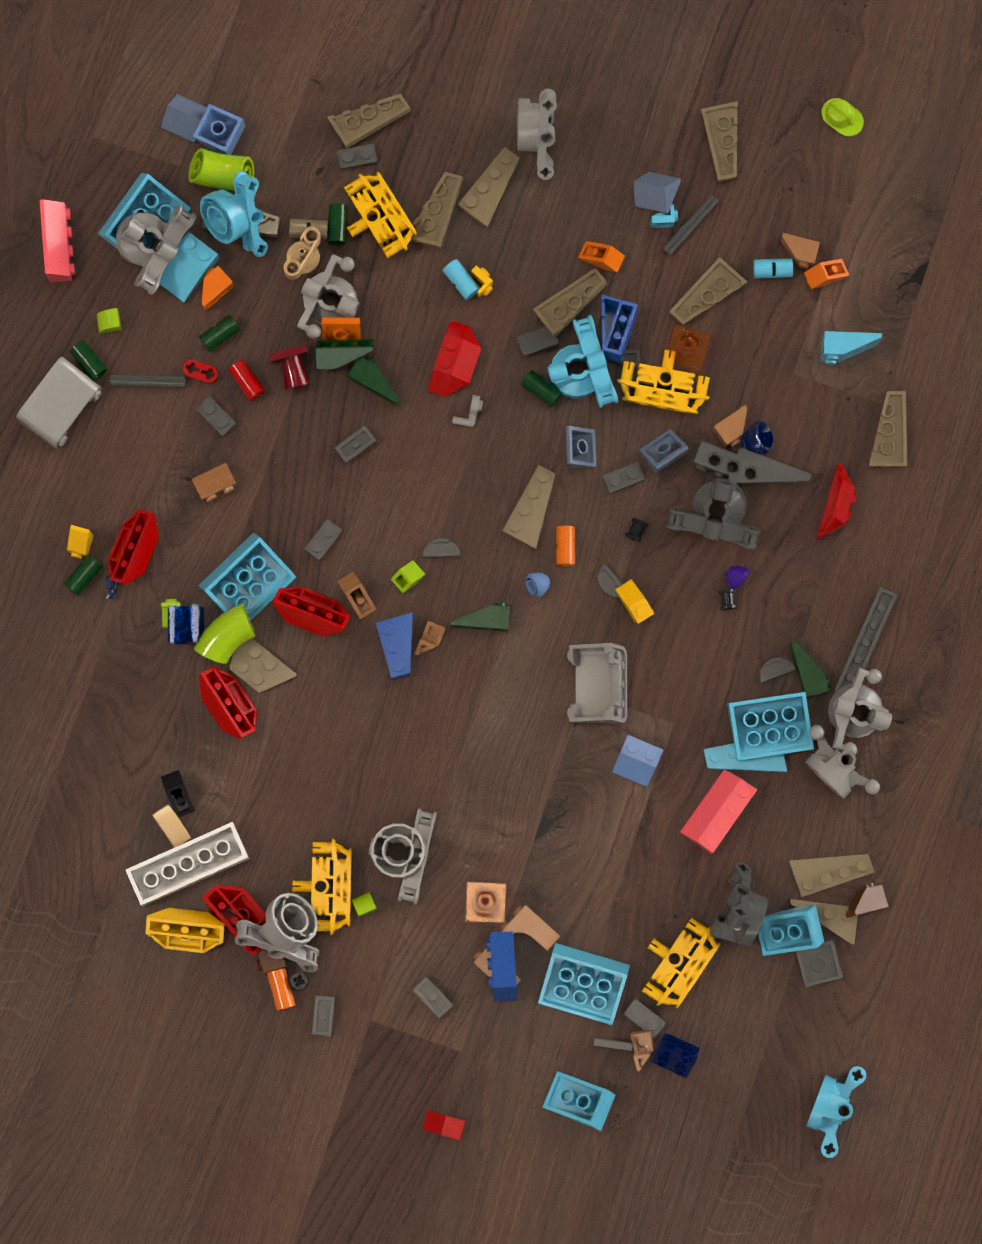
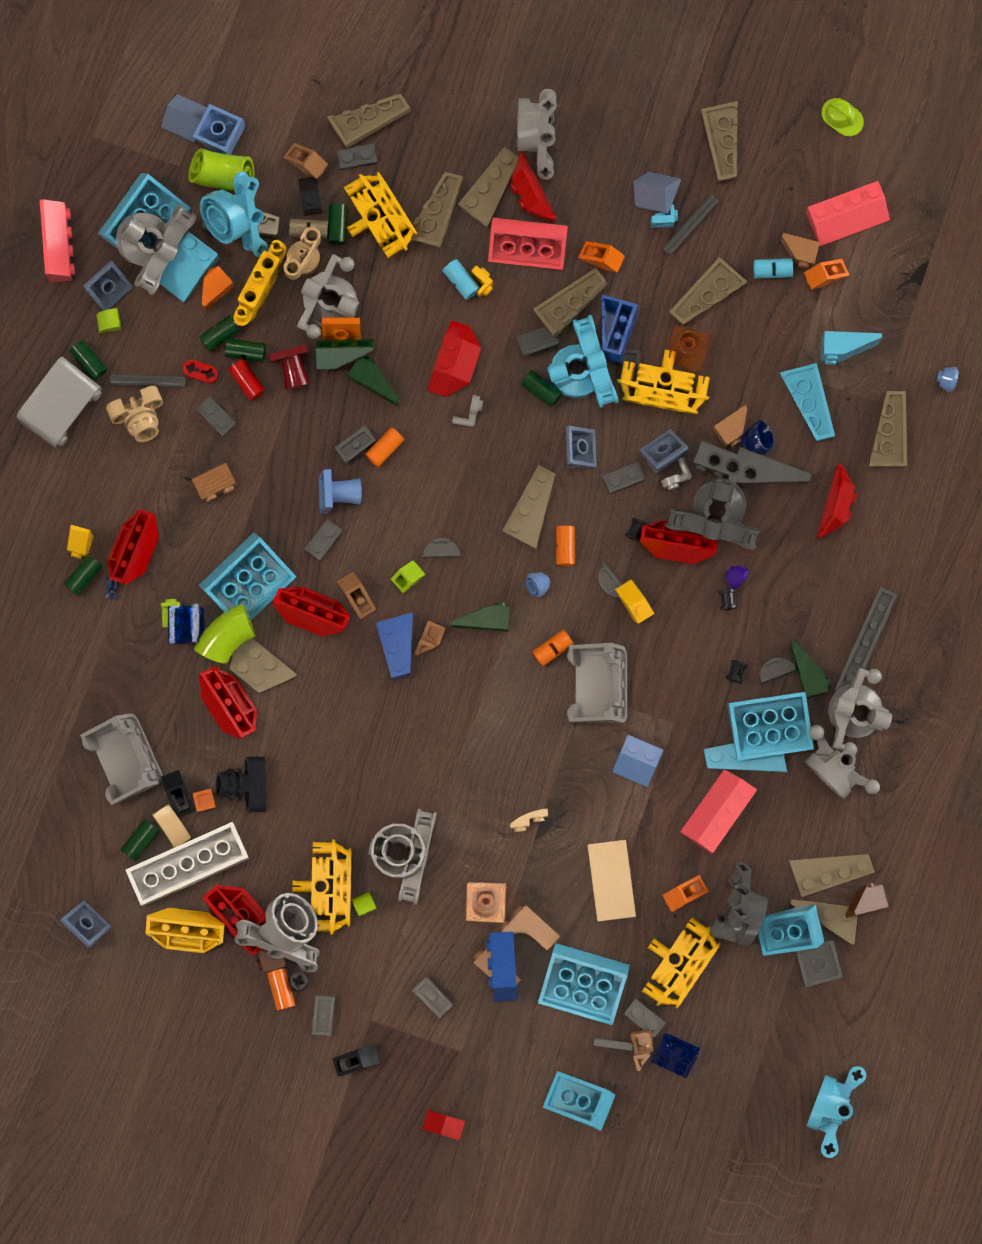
(86, 924): none -> sand blue slope
(107, 286): none -> sand blue slope
(124, 757): none -> light grey windscreen
(139, 414): none -> tan beam
(139, 840): none -> dark green pin
(204, 800): none -> orange plate
(233, 784): none -> black beam
(245, 349): none -> dark green pin
(260, 283): none -> yellow piece
(306, 160): none -> medium nougat slope
(310, 196): none -> black slope
(337, 491): none -> medium blue plant
(356, 1060): none -> black slope
(384, 447): none -> orange pin
(522, 822): none -> tan slope
(527, 243): none -> coral slope
(530, 191): none -> red wedge
(552, 648): none -> orange pin
(611, 880): none -> tan tile
(673, 481): none -> light grey plate
(676, 544): none -> red wedge
(685, 893): none -> orange slope
(736, 671): none -> black bush
(810, 398): none -> medium azure wing
(848, 213): none -> coral slope
(948, 378): none -> medium blue cone

